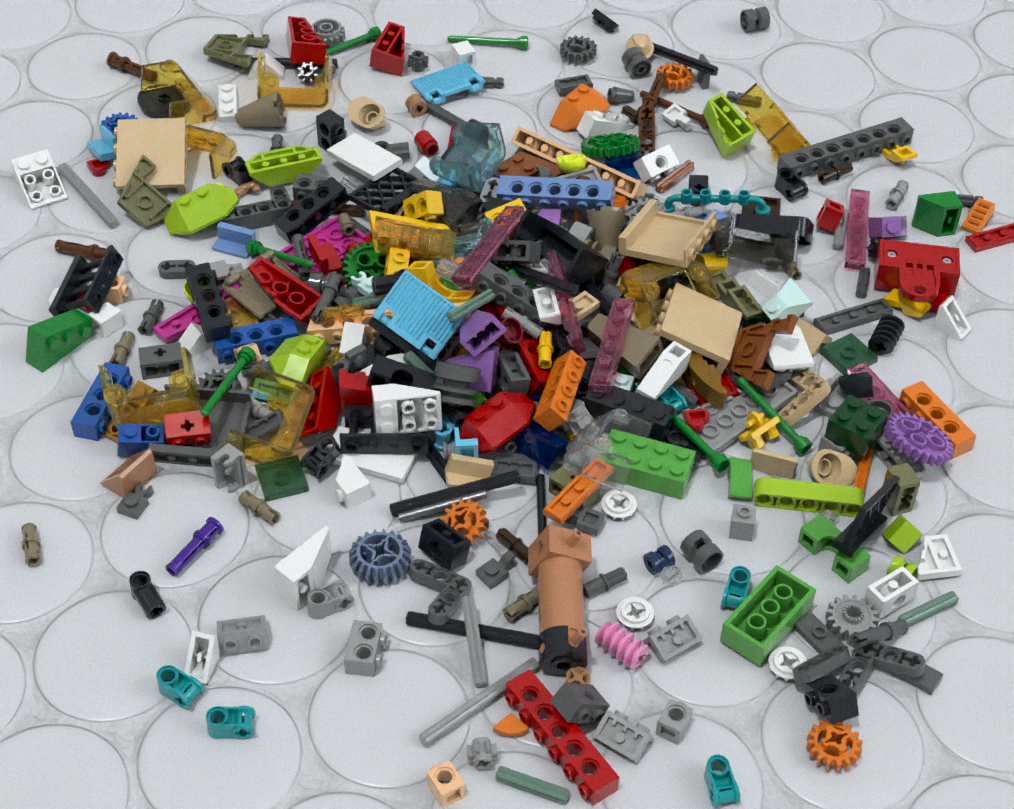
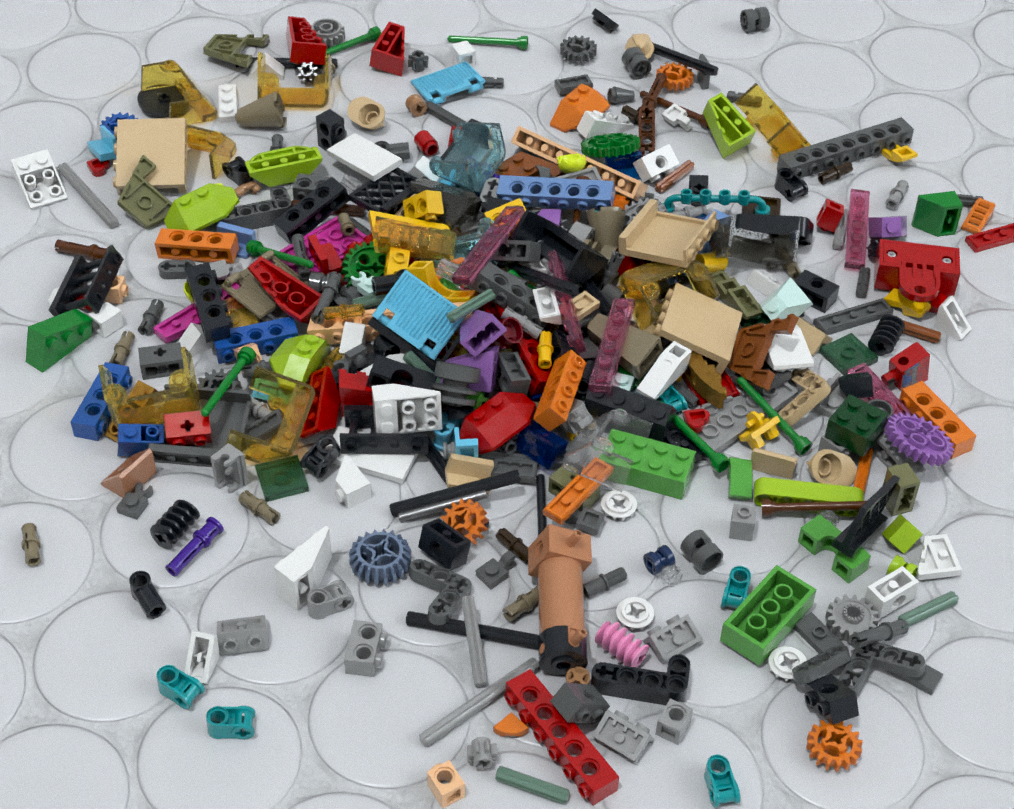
(123, 63): reddish brown pin -> none
(174, 523): none -> black piece
(196, 245): none -> orange brick
(610, 681): none -> black beam
(770, 507): none -> reddish brown piece
(819, 290): none -> black brick
(908, 367): none -> red torso
(921, 332): none -> dark orange axle

